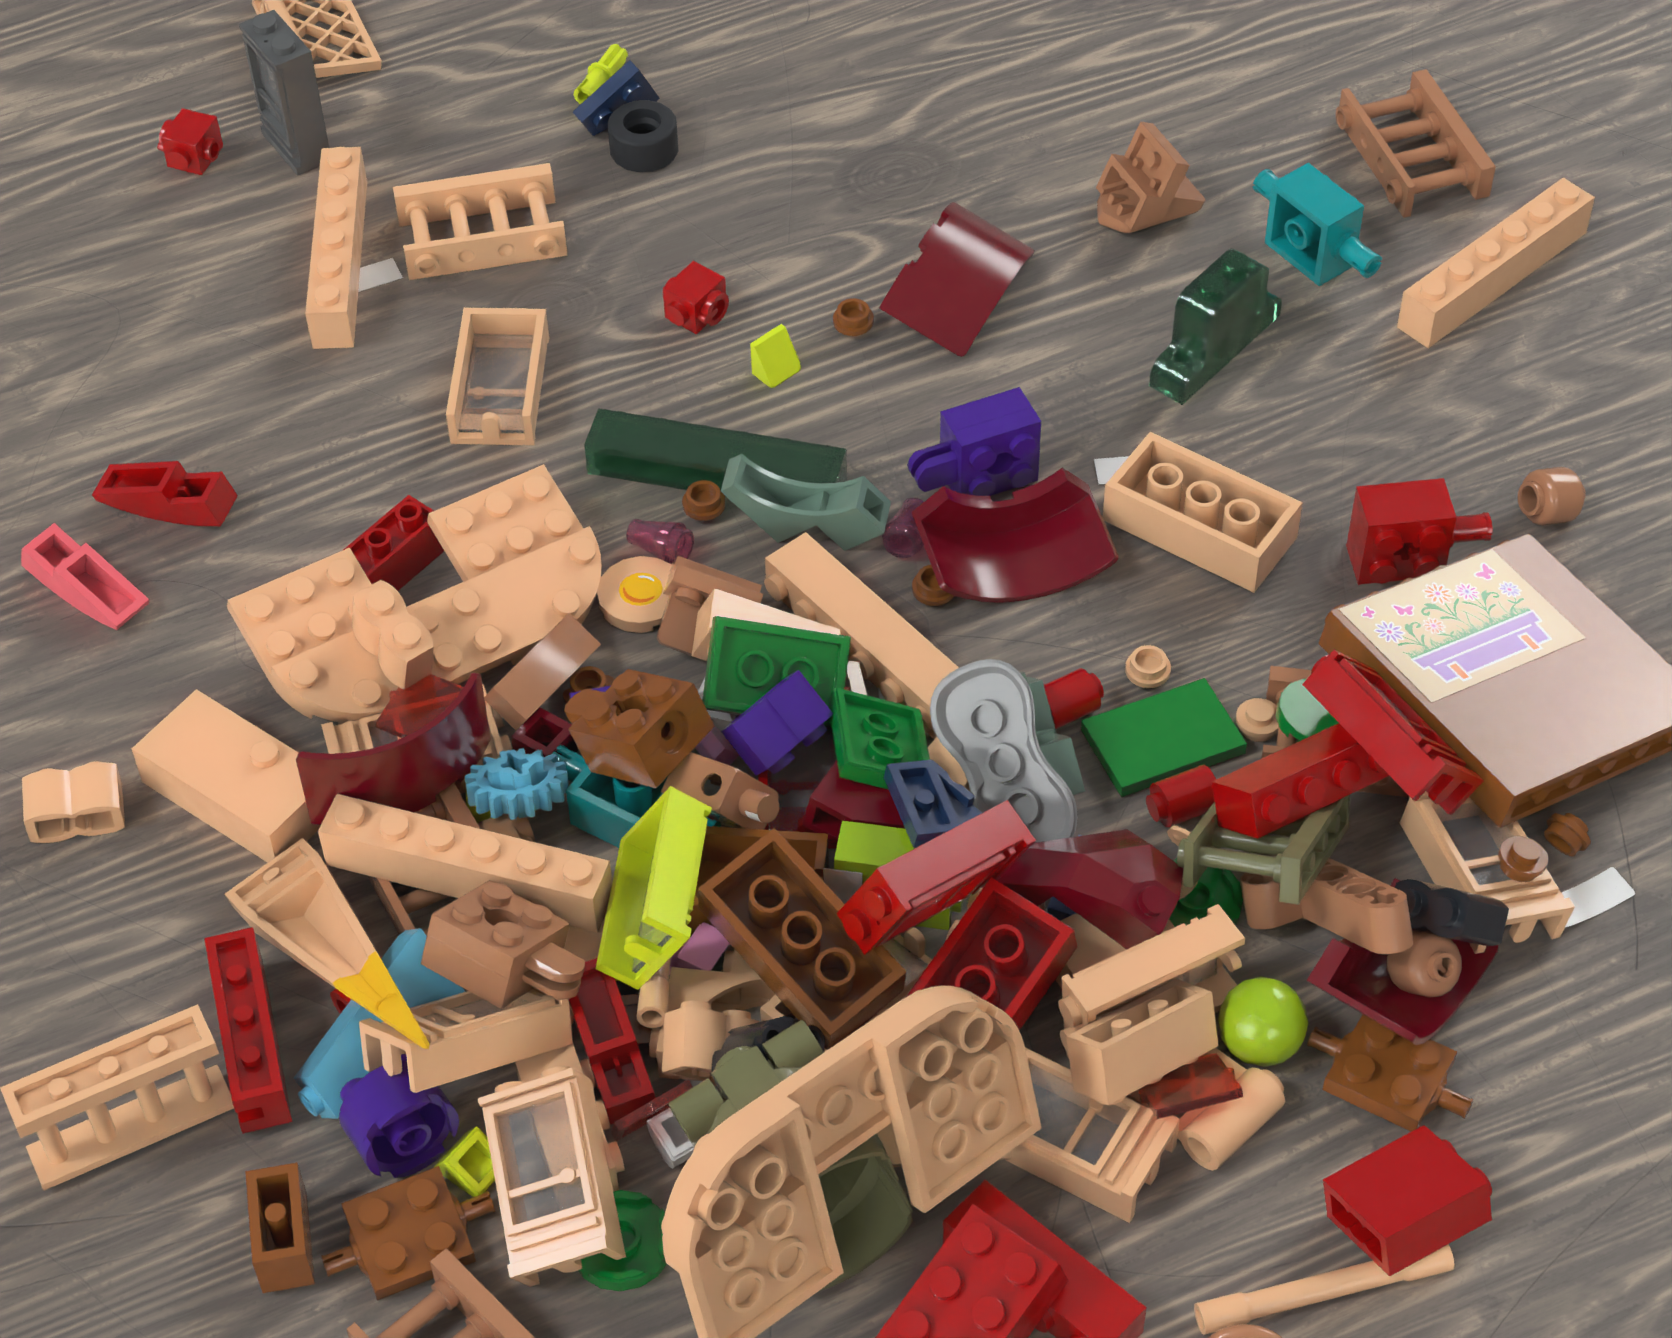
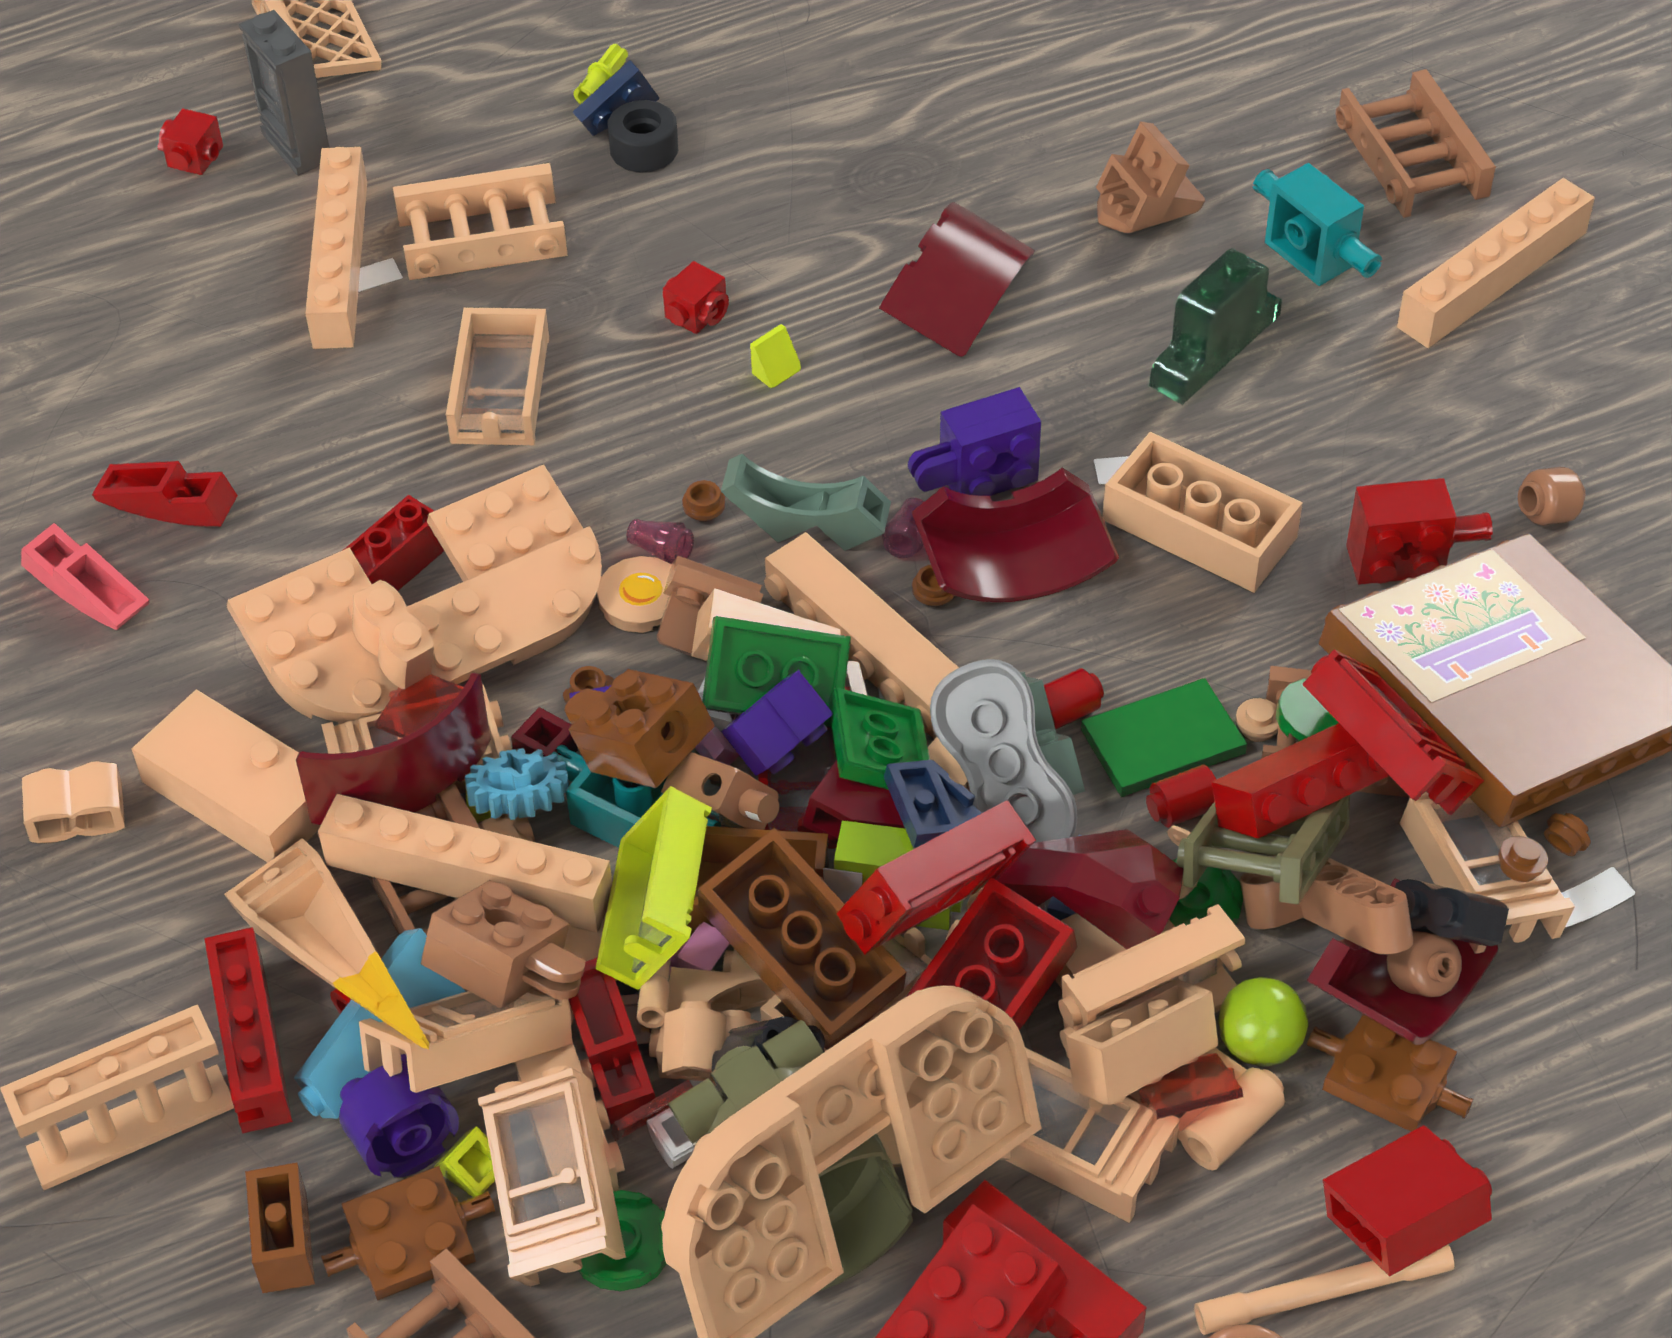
(541, 671): nougat slope -> none
(683, 453): clear green brick -> none
(853, 317): dark orange plate -> none
(1148, 667): light nougat plate -> none

